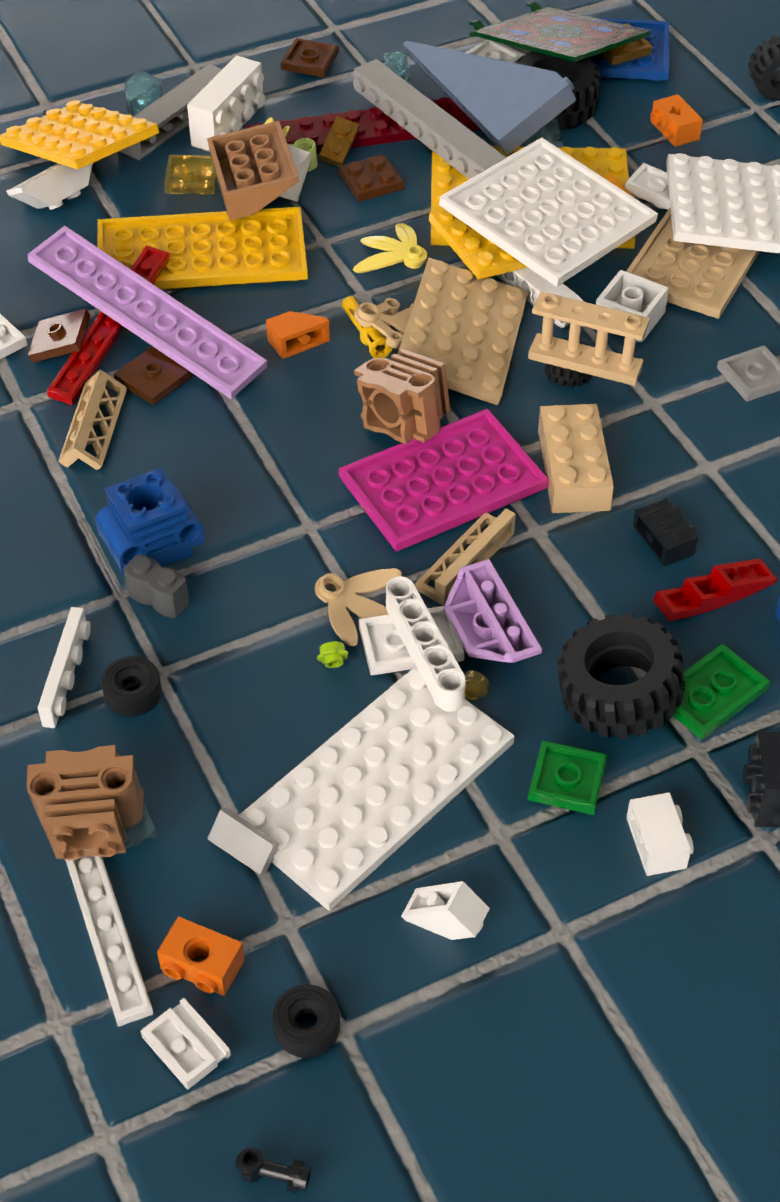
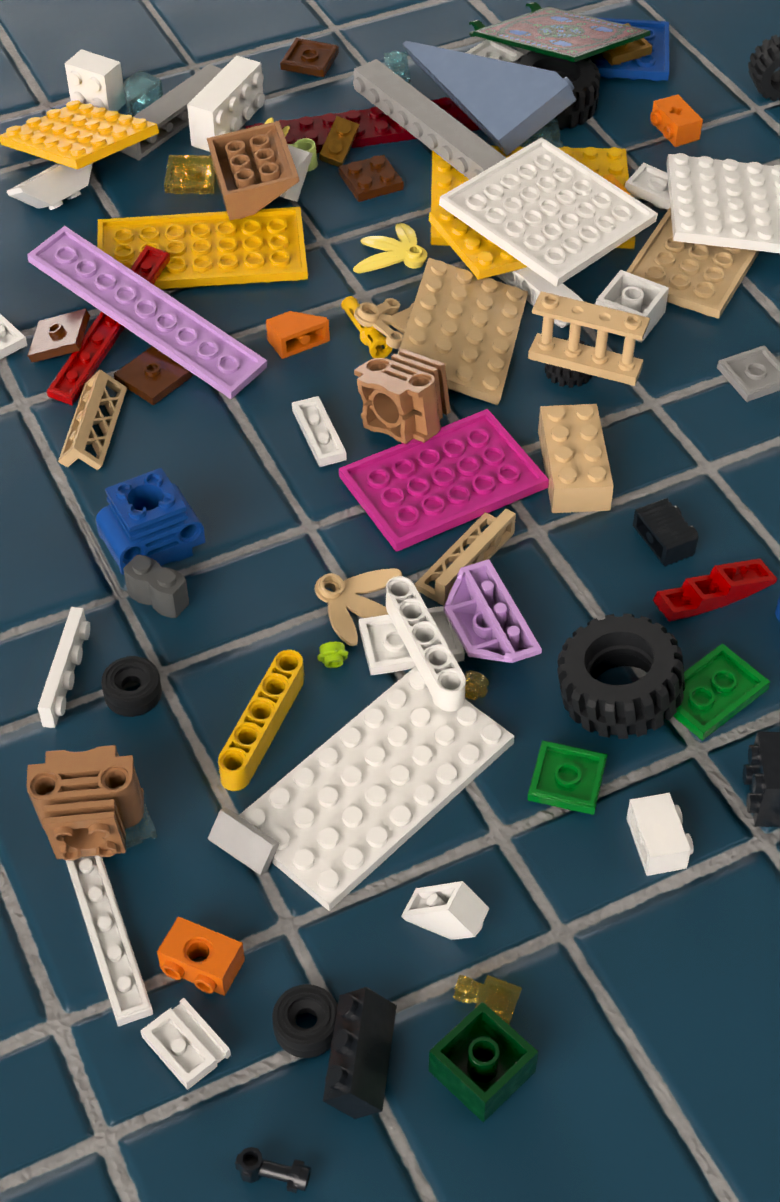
(95, 80): none -> white brick
(261, 720): none -> yellow beam
(319, 431): none -> white plate
(360, 1053): none -> black brick
(482, 1061): none -> dark green brick
(495, 993): none -> clear yellow plate

